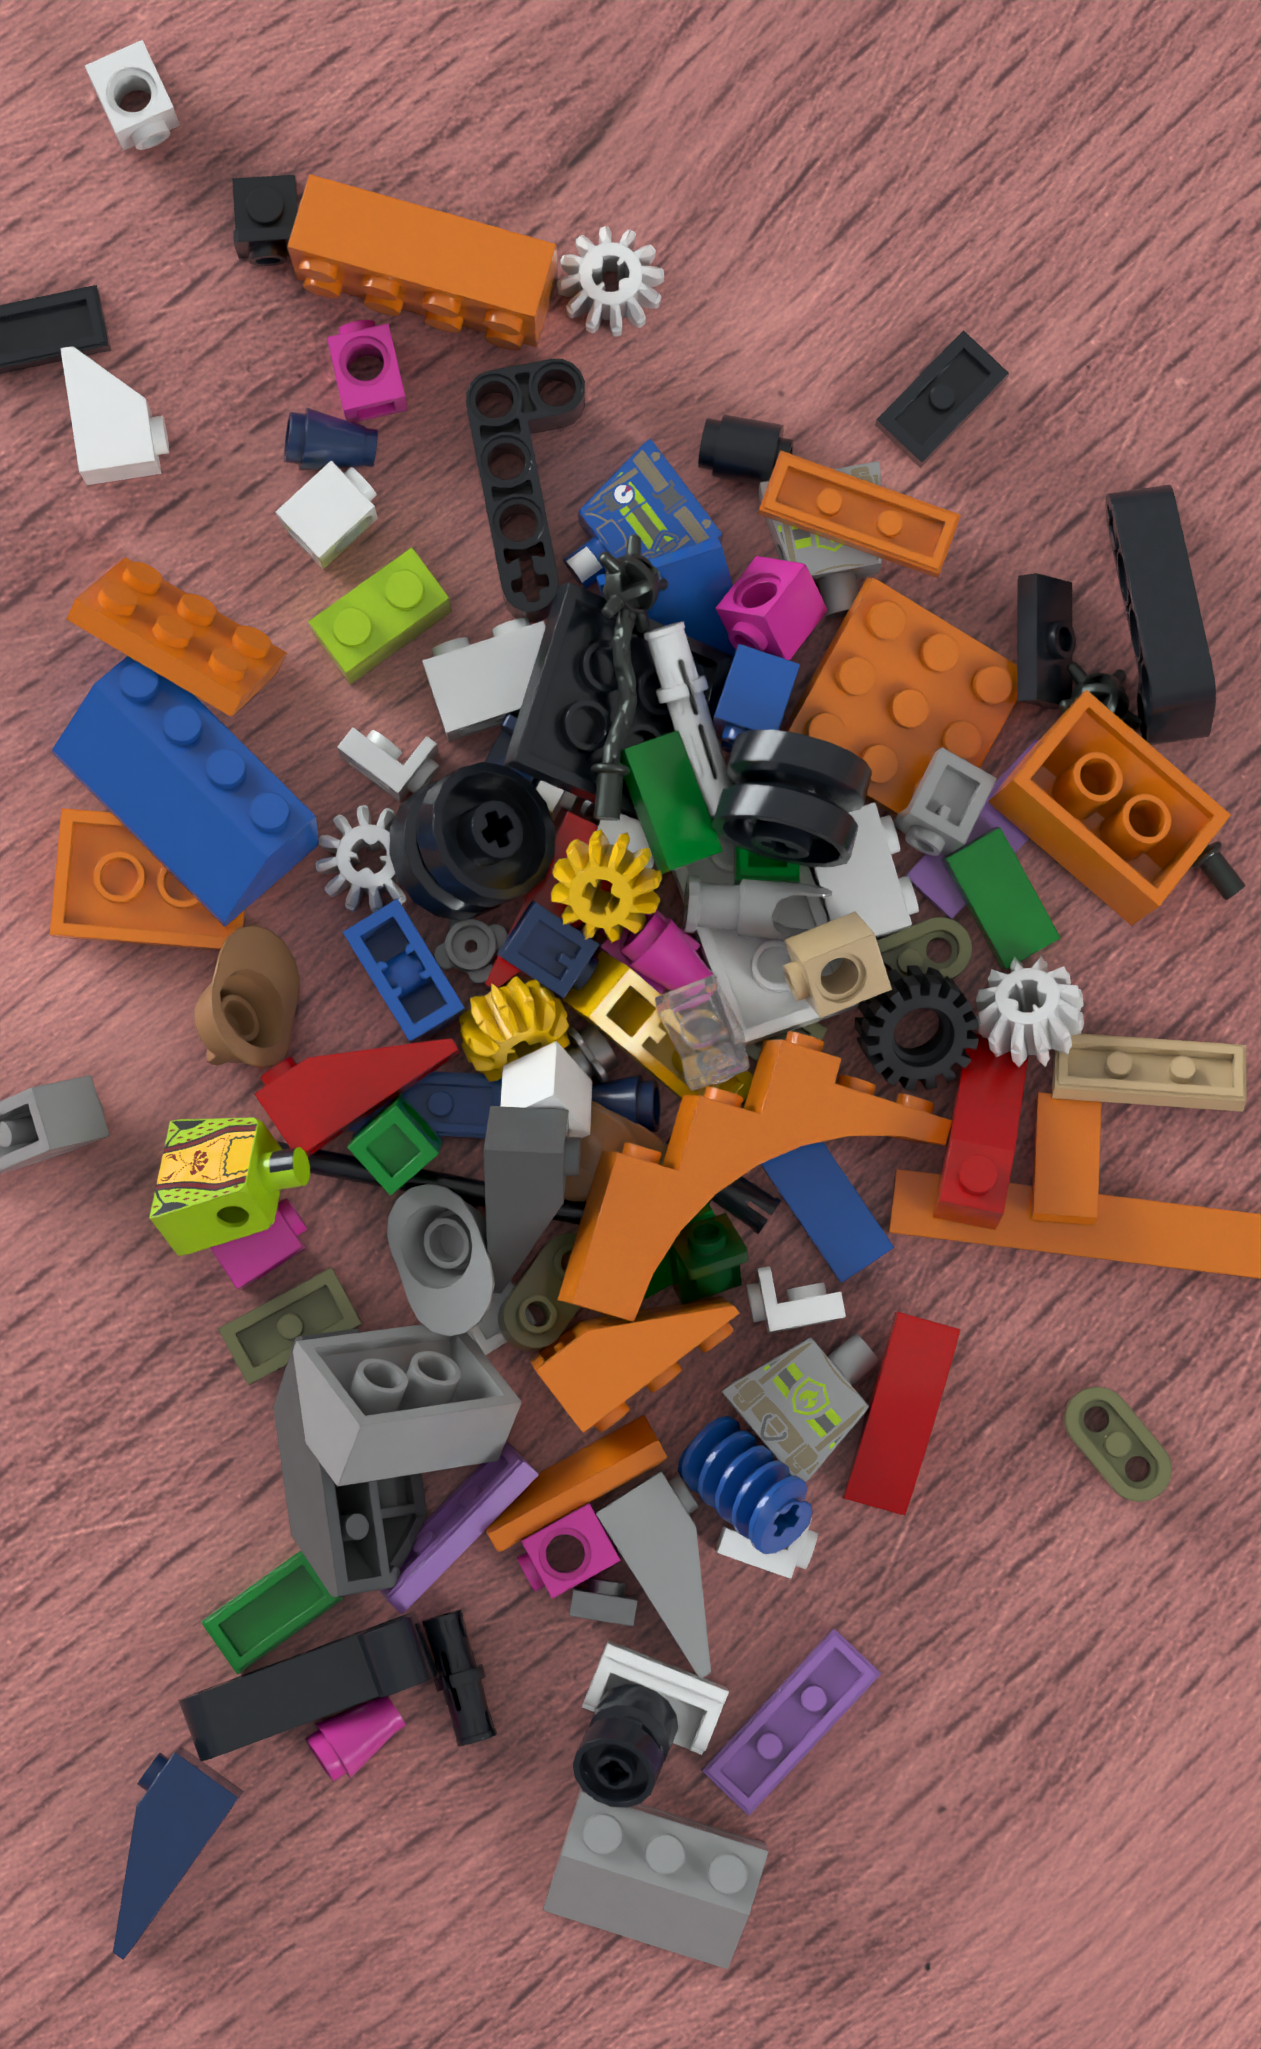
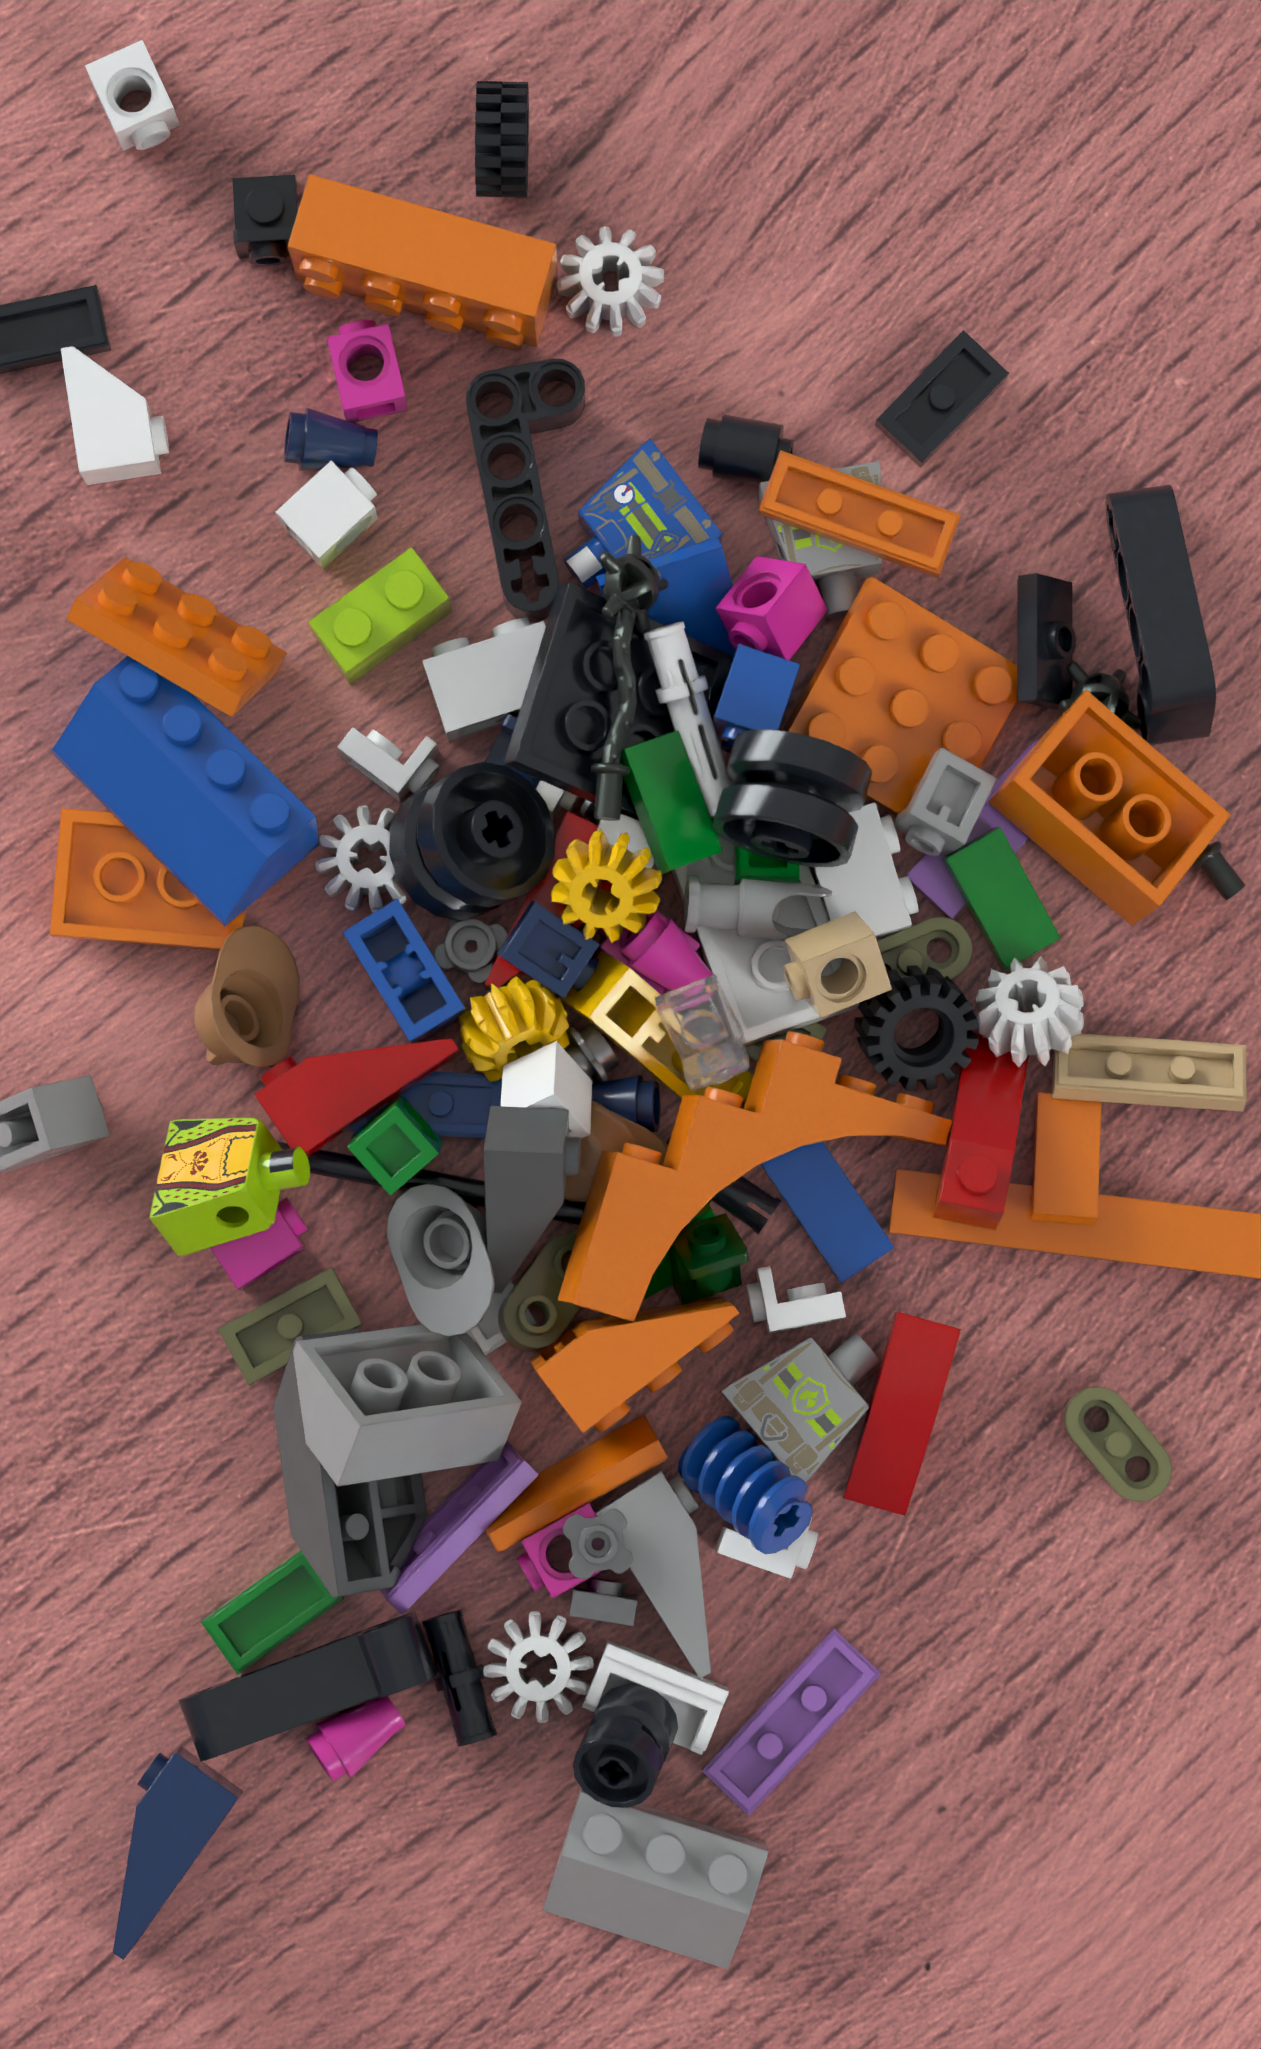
(501, 139): none -> black tyre
(535, 1688): none -> white gear
(613, 1554): none -> flat silver plate

